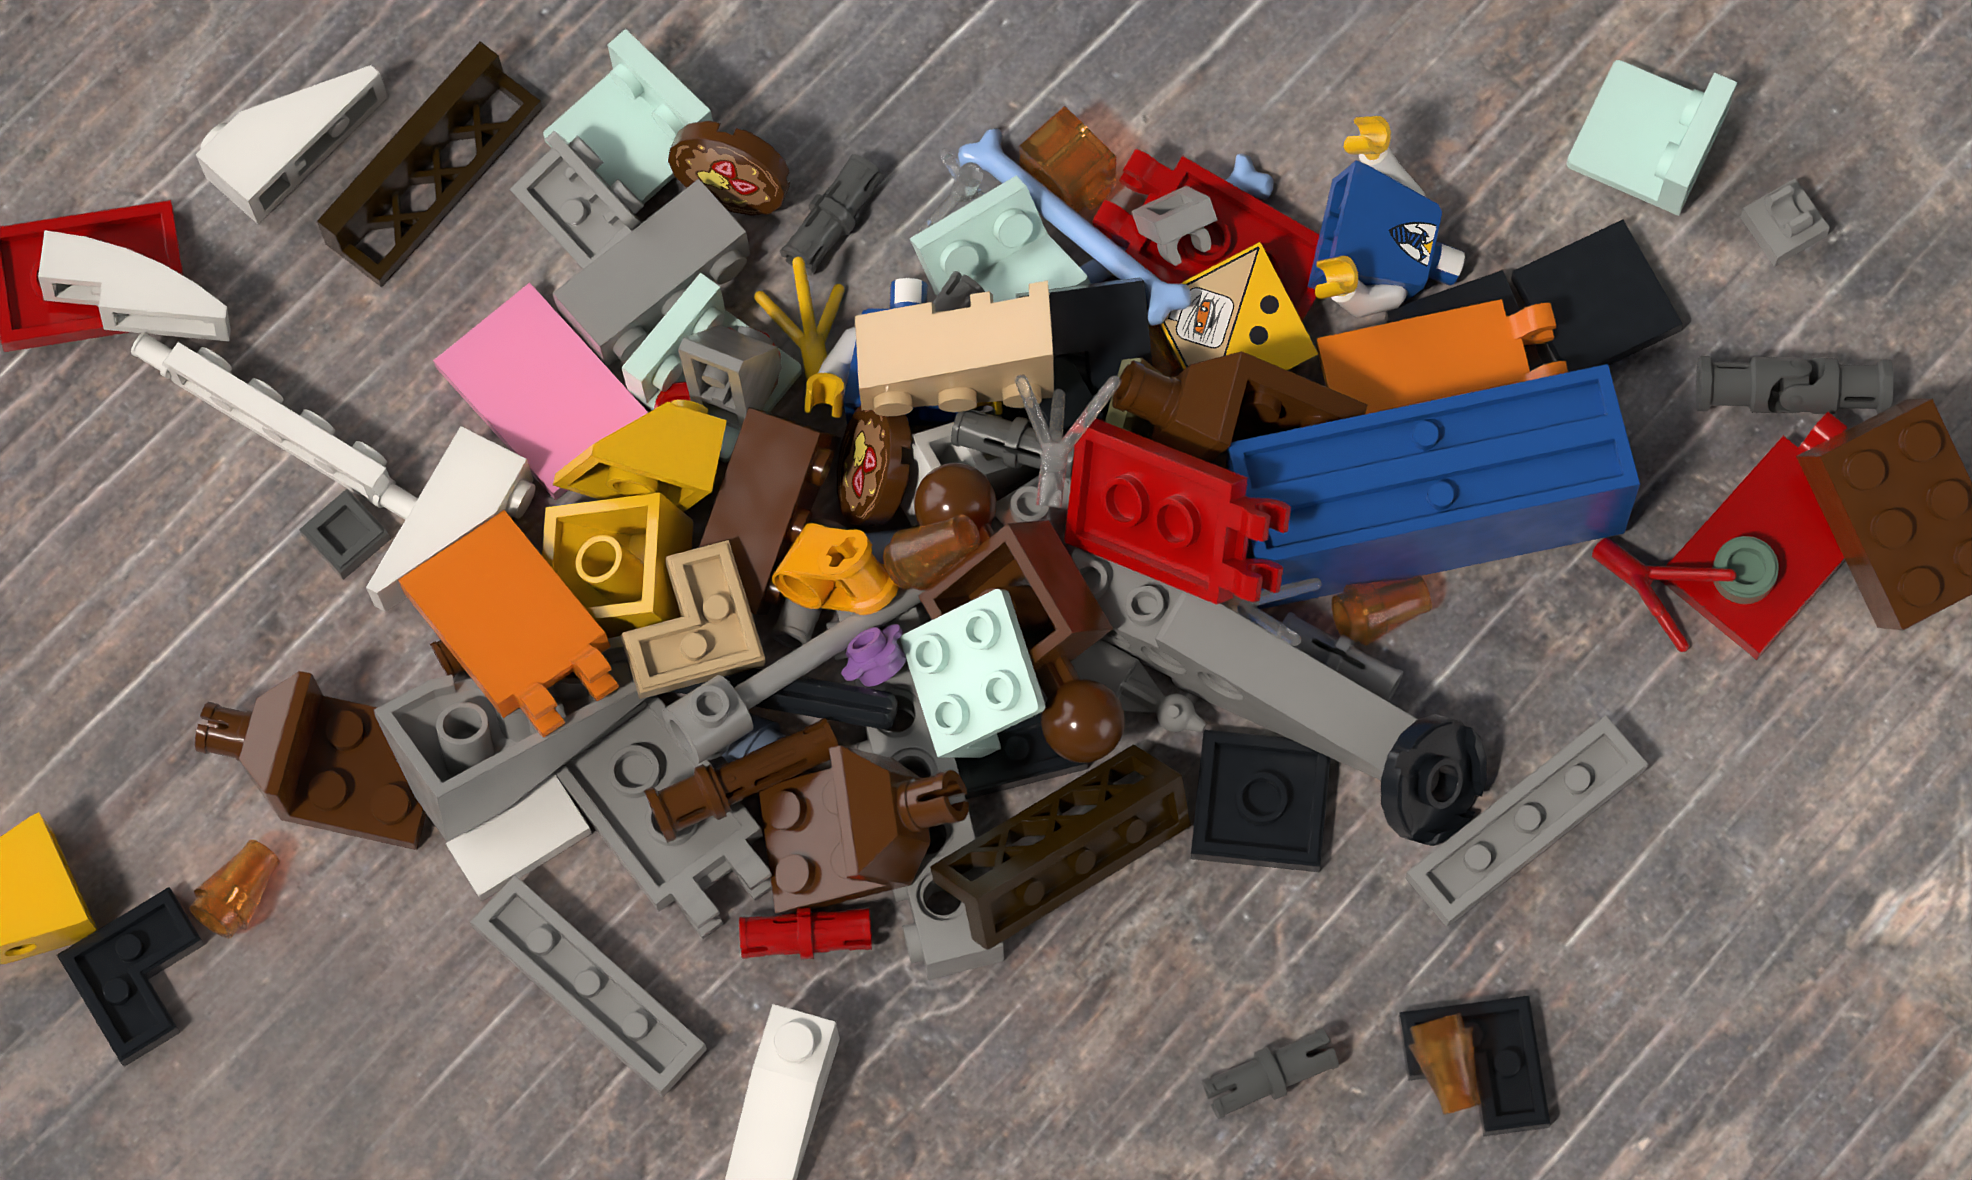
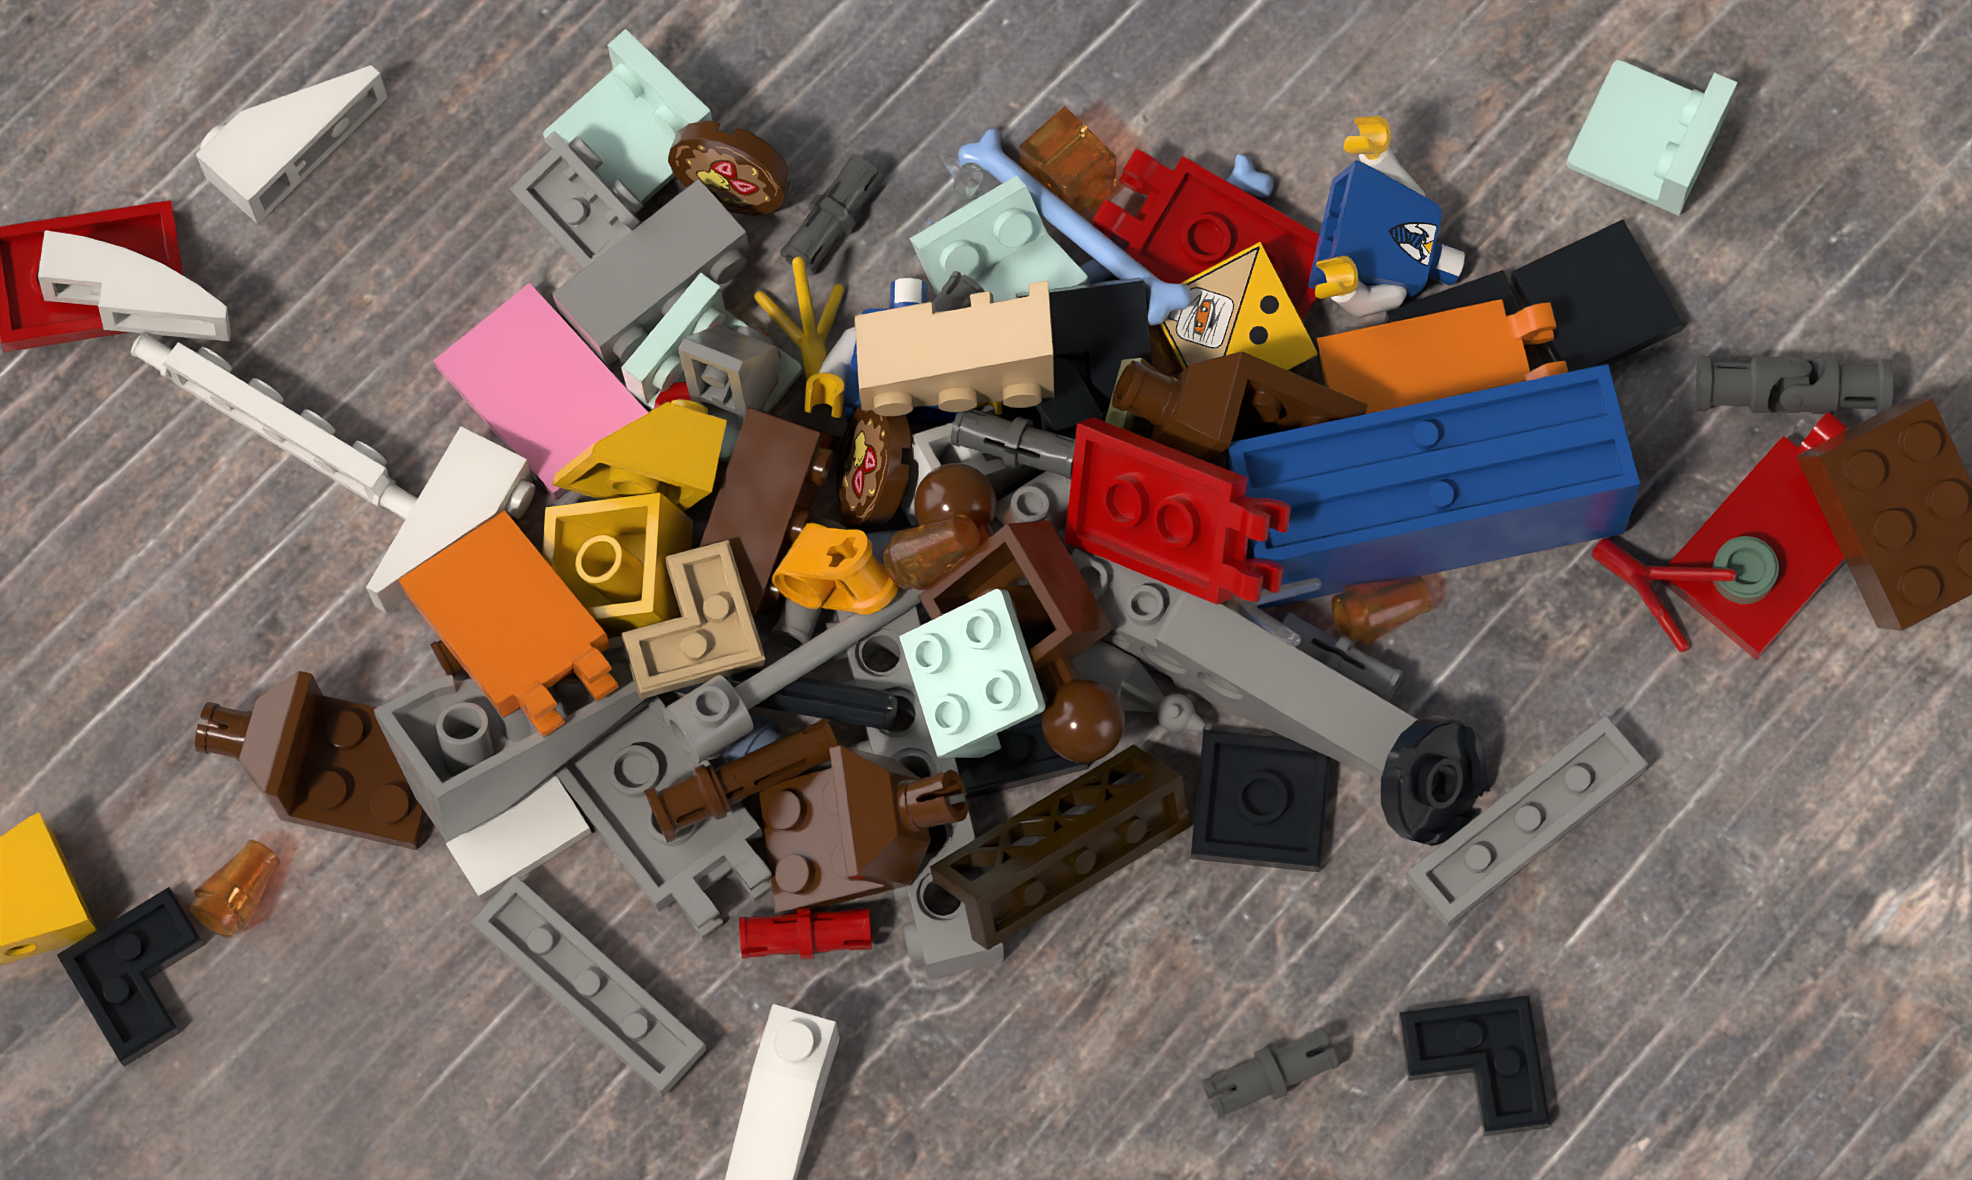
(345, 534): dark grey tile -> none
(411, 151): dark brown fence -> none
(874, 656): medium lavender plate -> none
(1053, 444): clear plant -> none
(1173, 217): light grey tile -> none
(1448, 1061): clear orange cone -> none
(1784, 222): light grey tile -> none

